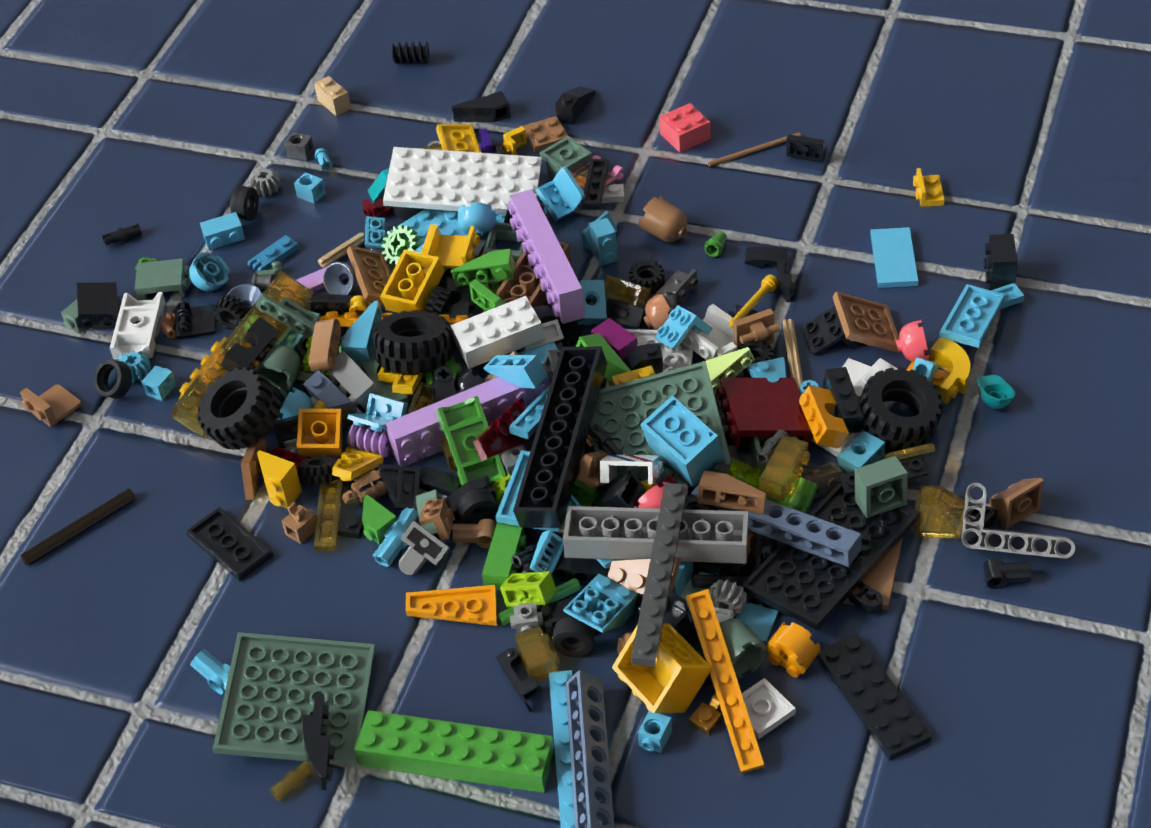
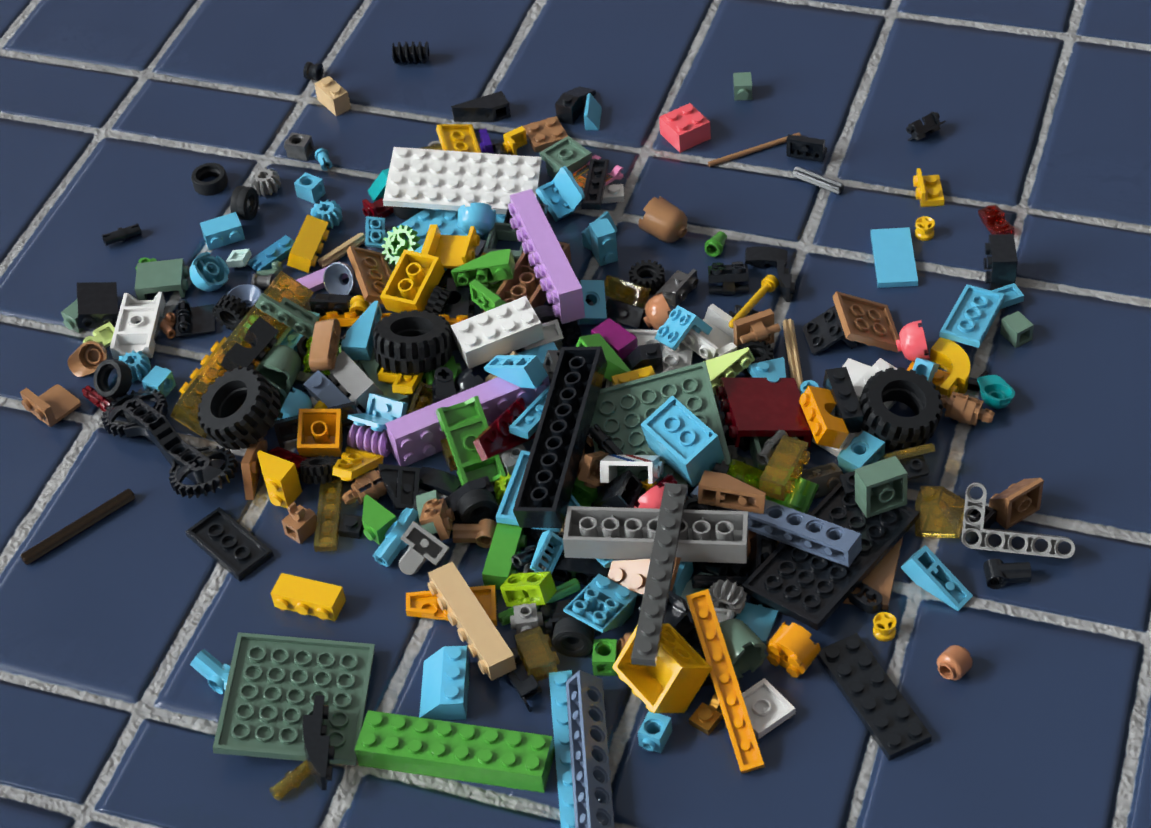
(87, 358): none -> medium nougat piece
(98, 400): none -> dark red axle
(102, 335): none -> yellowish green plate
(183, 458): none -> black beam
(211, 187): none -> black tyre
(238, 258): none -> light aqua plate
(308, 244): none -> yellow brick
(308, 597): none -> yellow brick
(313, 71): none -> black wheel
(328, 212): none -> medium azure gear
(445, 684): none -> medium azure slope
(472, 621): none -> tan brick
(592, 114): none -> medium azure slope
(603, 664): none -> bright green brick
(728, 275): none -> black plate
(742, 86): none -> sand green brick
(818, 180): none -> axle
(887, 621): none -> yellow wheel
(924, 228): none -> yellow wheel
(931, 124): none -> black hinge
(936, 578): none -> medium azure slope
(954, 662): none -> nougat head
(966, 409): none -> medium nougat piece
(973, 384): none -> black hand
(995, 220): none -> clear red slope
(1017, 329): none -> sand green brick

